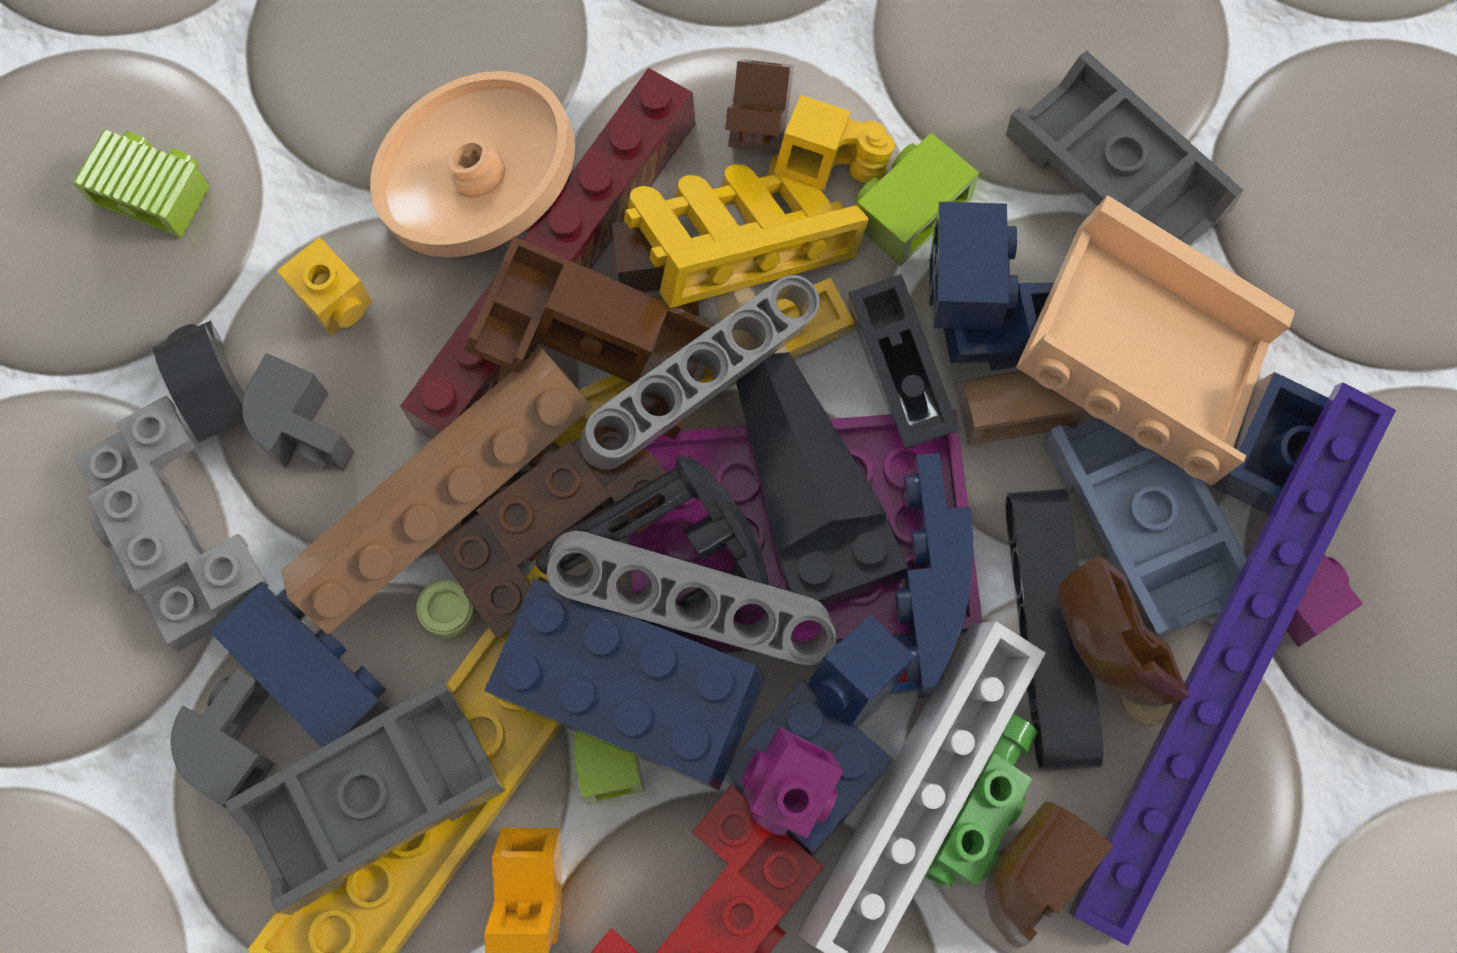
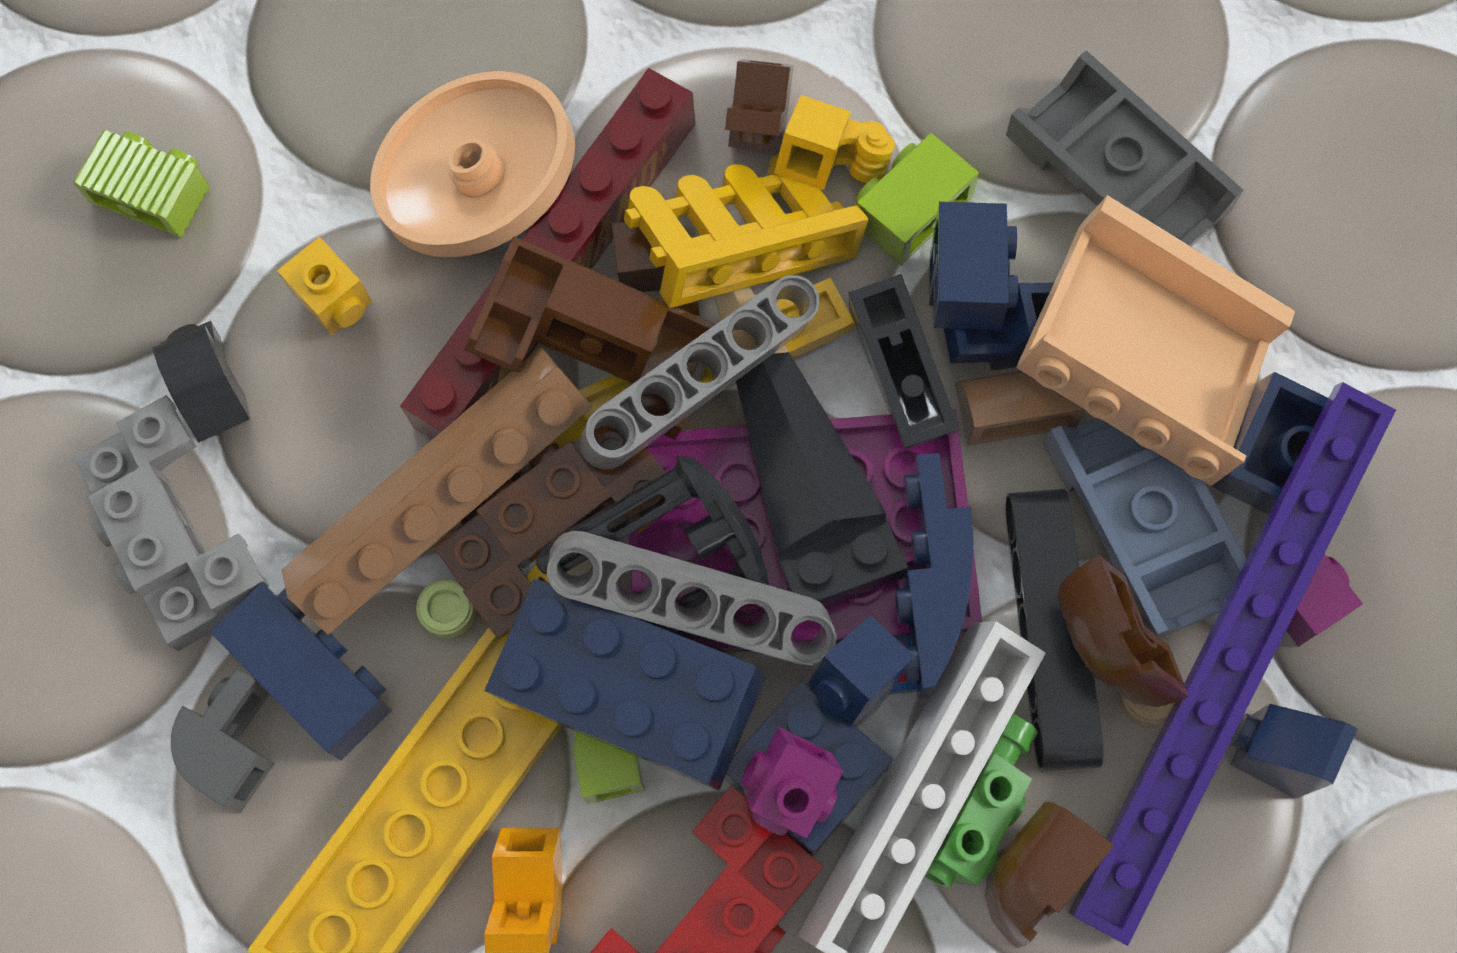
(281, 412): dark grey brick -> none
(365, 796): dark grey piece -> none
(1291, 749): none -> dark blue slope

